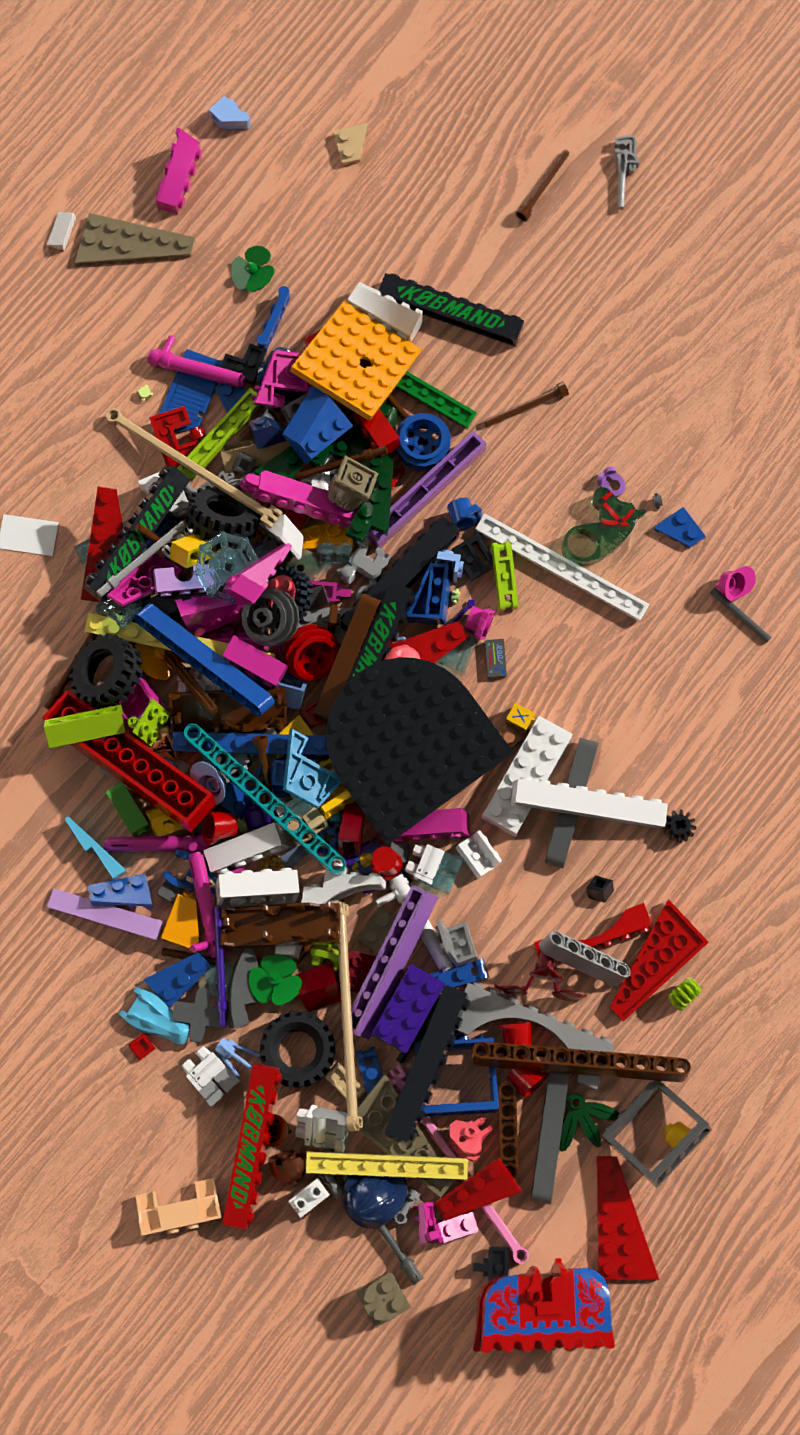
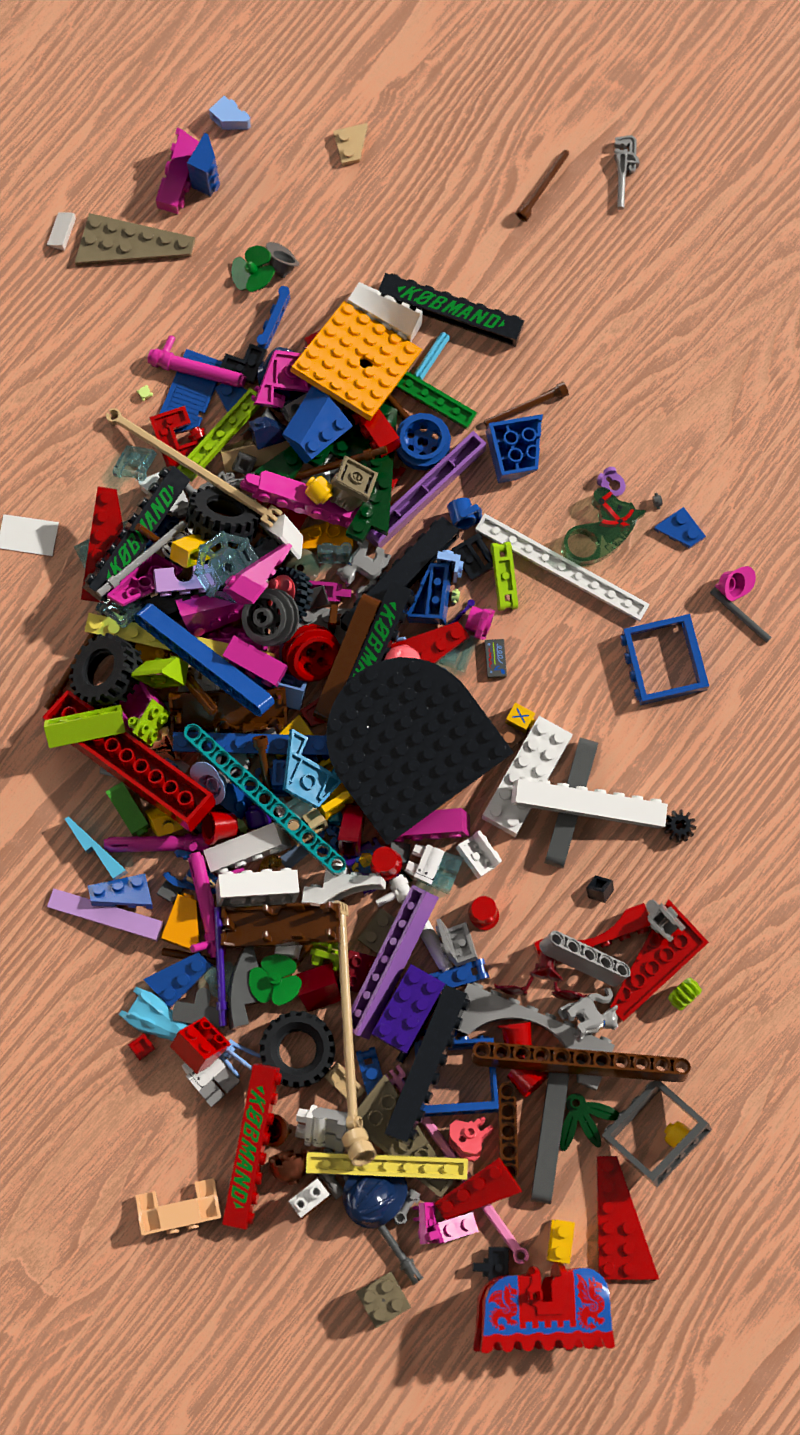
(134, 457): none -> clear light blue plate
(162, 672): none -> lime slope
(199, 1045): none -> red slope
(203, 168): none -> blue slope
(281, 259): none -> dark grey piece
(318, 490): none -> yellow head
(358, 1146): none -> tan wheel
(432, 355): none -> medium azure axle
(483, 913): none -> red hat
(514, 447): none -> blue wedge
(560, 1241): none -> yellow panel
(590, 1019): none -> light grey animal
(663, 919): none -> light grey hinge
(694, 652): none -> blue window

